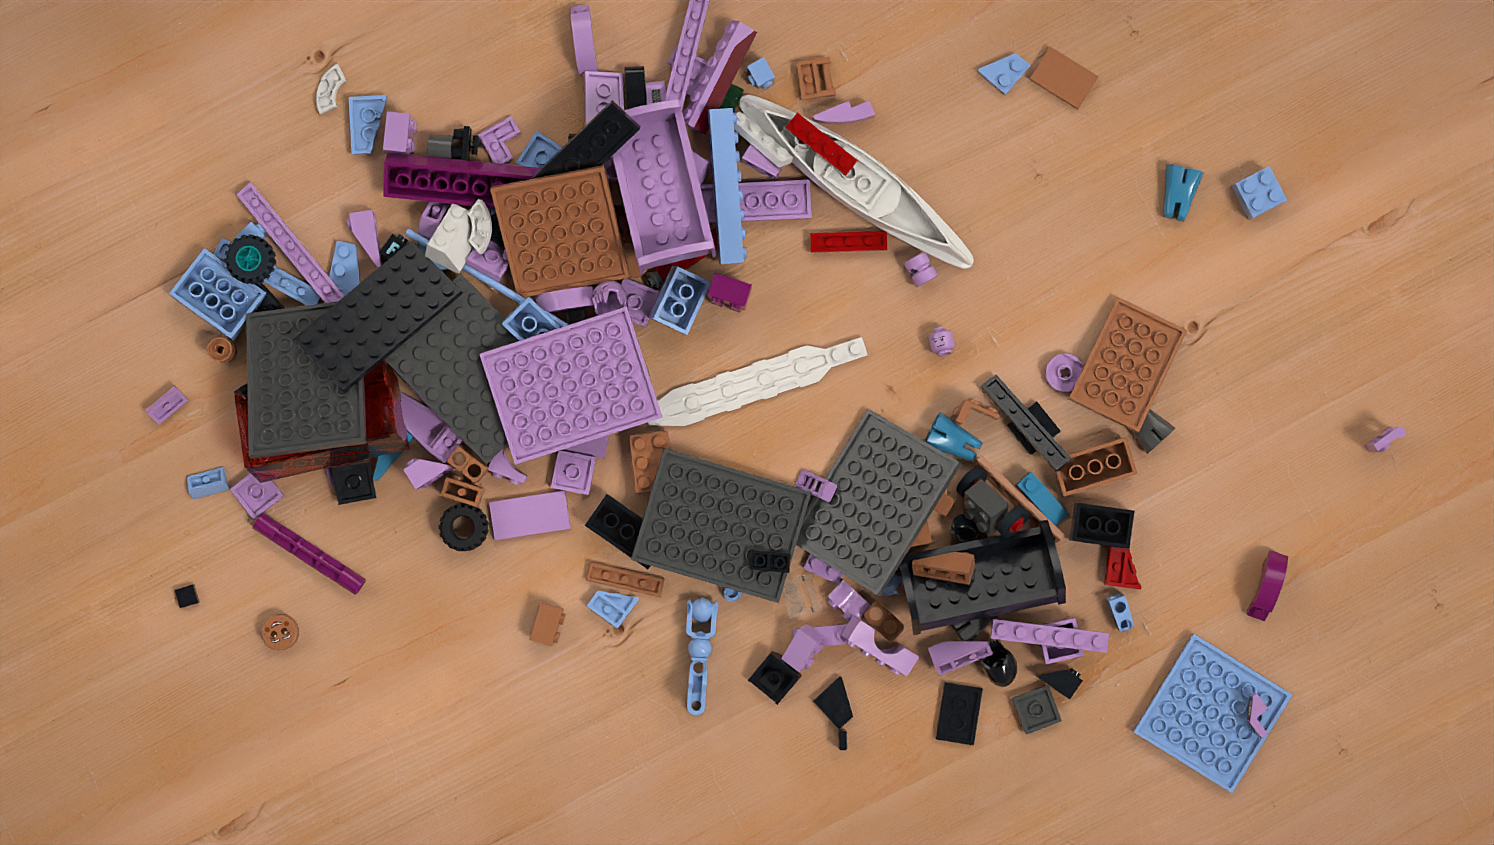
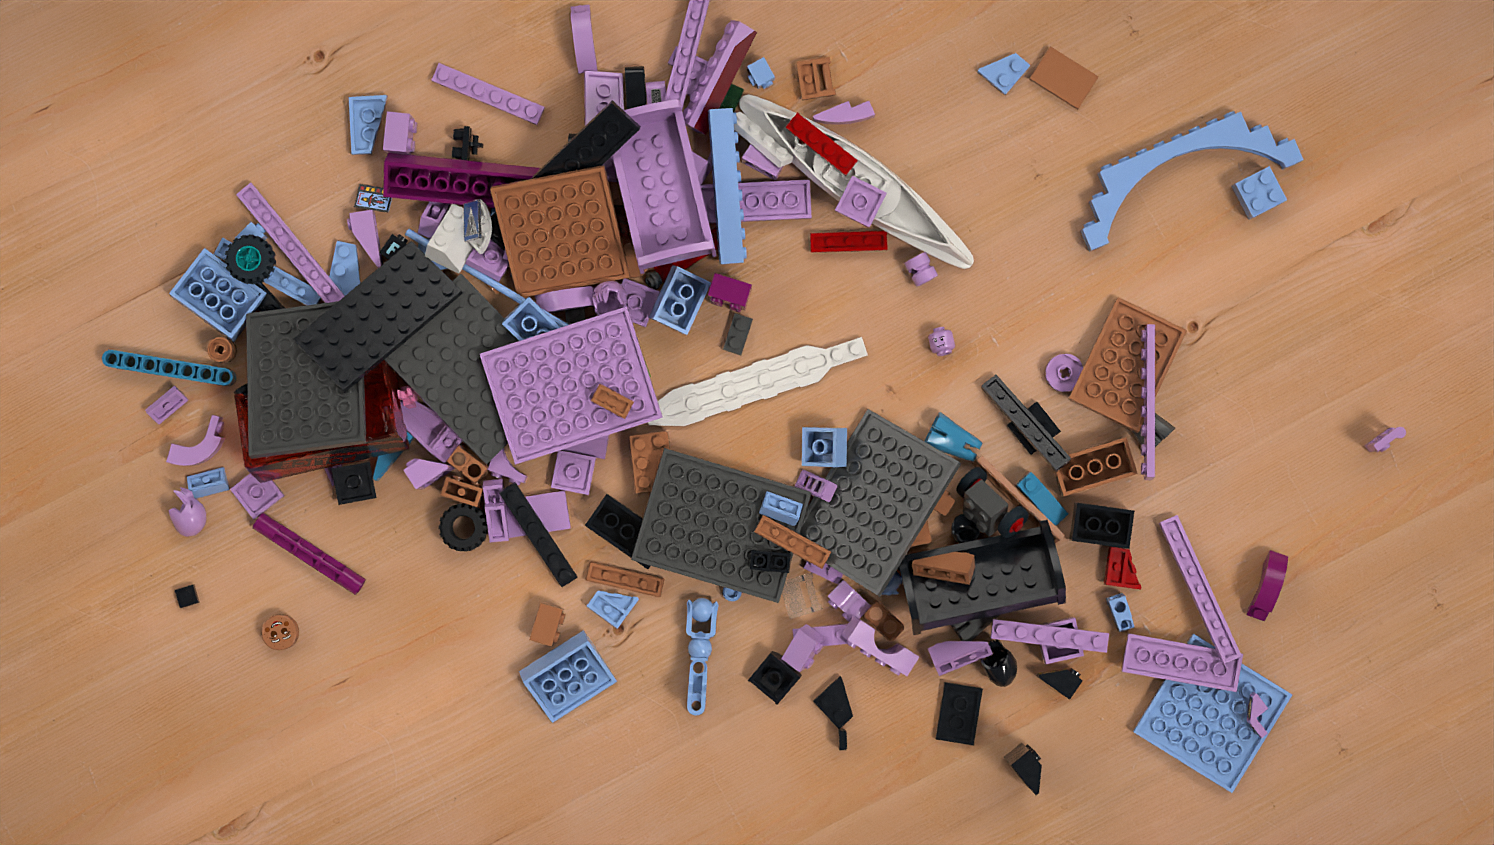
(160, 364): none -> dark azure beam
(192, 515): none -> lavender helmet
(202, 452): none -> lavender arch
(328, 89): white tile -> none
(372, 198): none -> piece
(408, 396): none -> bright pink plate
(440, 146): dark grey piece -> none
(472, 220): none -> piece
(488, 94): none -> lavender plate
(495, 139): lavender tile -> none
(495, 511): none -> lavender slope
(538, 151): light blue tile -> none
(538, 534): none -> black plate
(567, 676): none -> light blue slope
(612, 401): none -> nougat plate
(738, 334): none -> dark grey plate
(781, 508): none -> light blue slope
(792, 542): none -> nougat tile
(824, 446): none -> light blue brick
(860, 201): none -> lavender plate
(961, 412): nougat bracket -> none
(1027, 765): none -> black slope
(1036, 709): dark grey plate -> none
(1148, 409): none -> lavender plate
(1179, 662): none -> lavender plate
(1180, 190): dark azure piece -> none
(1200, 590): none -> lavender plate
(1222, 134): none -> light blue arch

